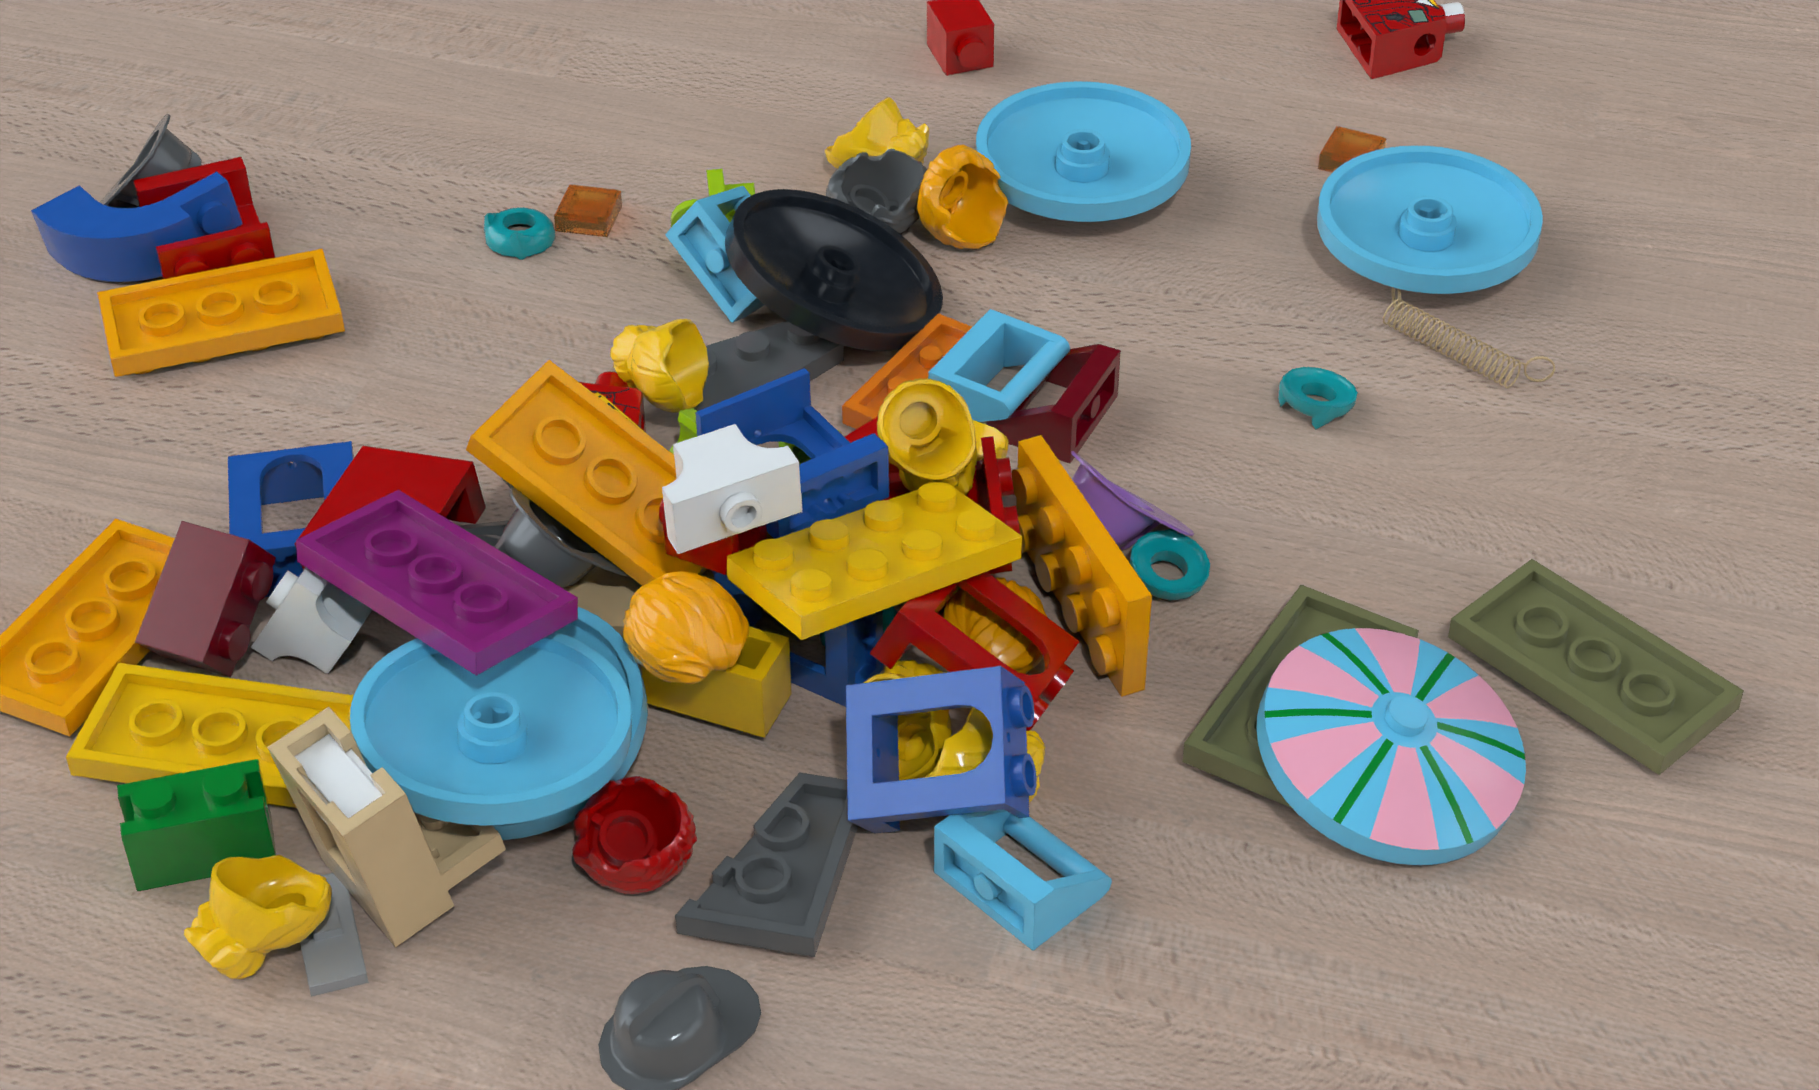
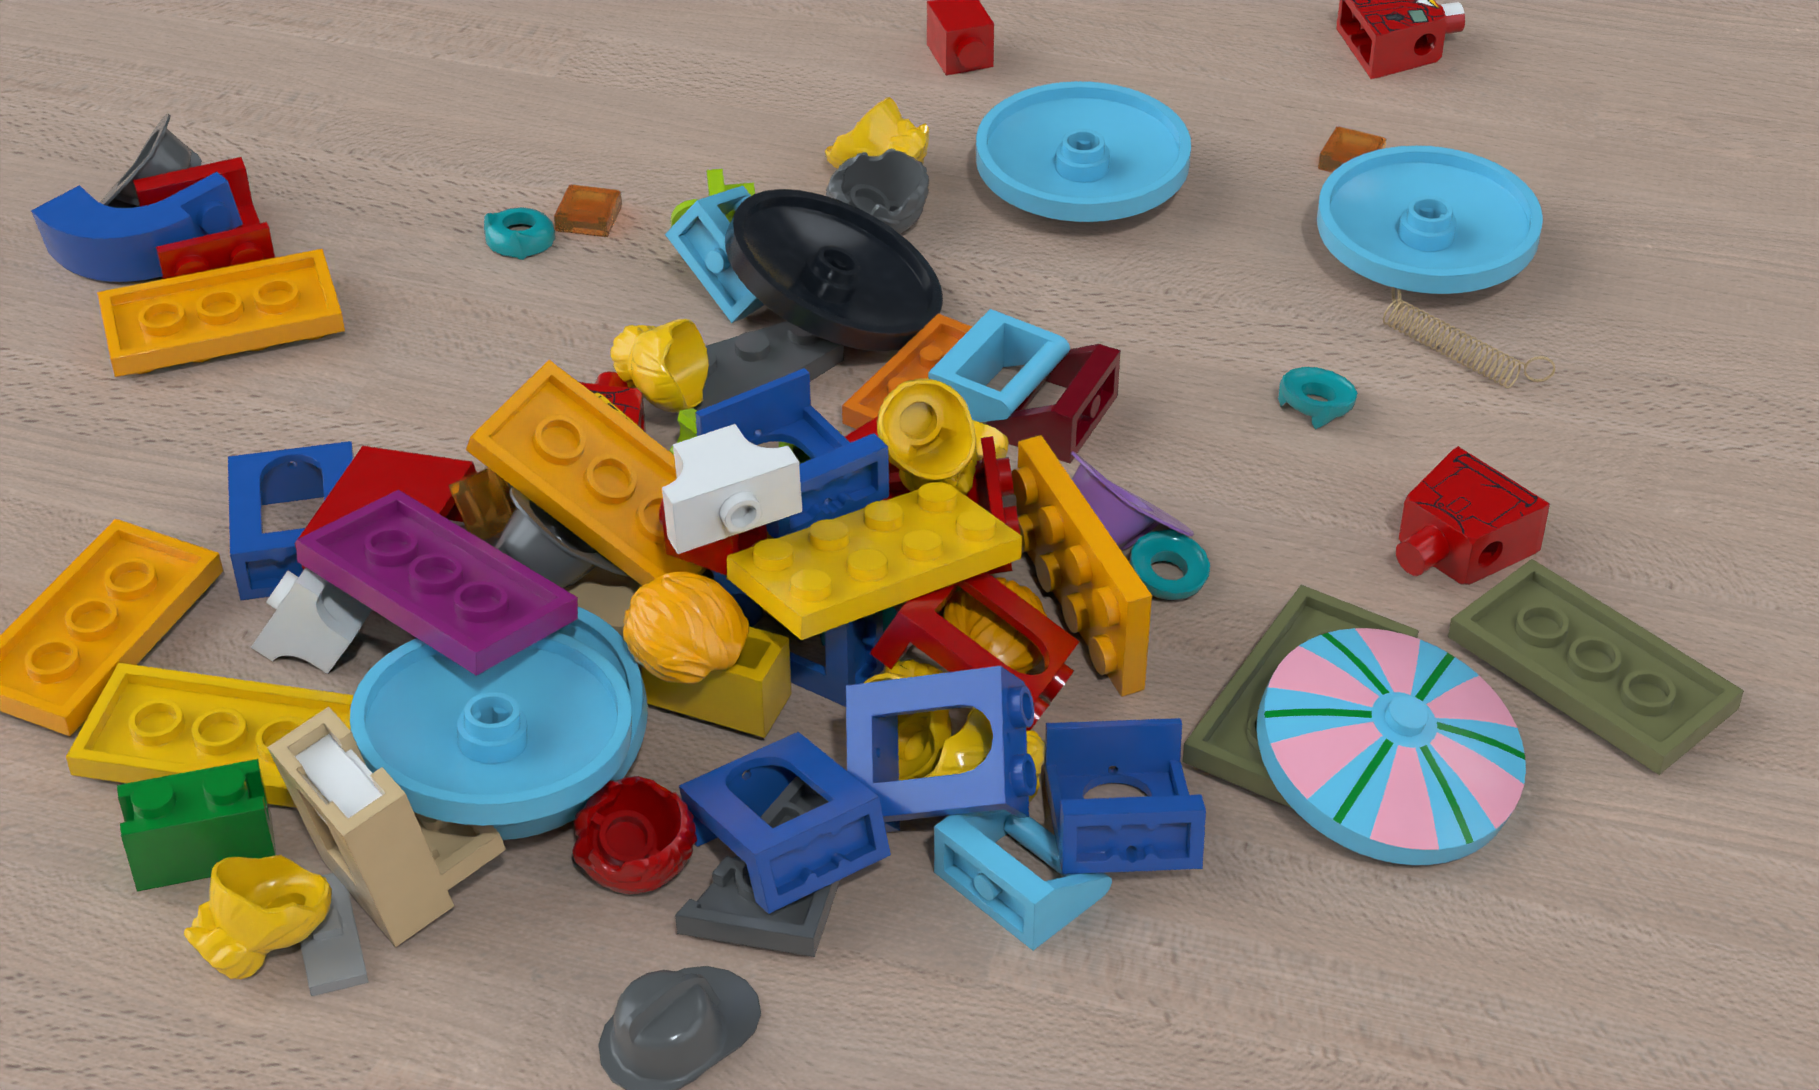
(206, 599): dark red brick -> none
(483, 502): none -> clear orange tile
(804, 851): none -> blue panel
(962, 198): light orange hair -> none
(1122, 832): none -> blue panel
(1469, 521): none -> red torso

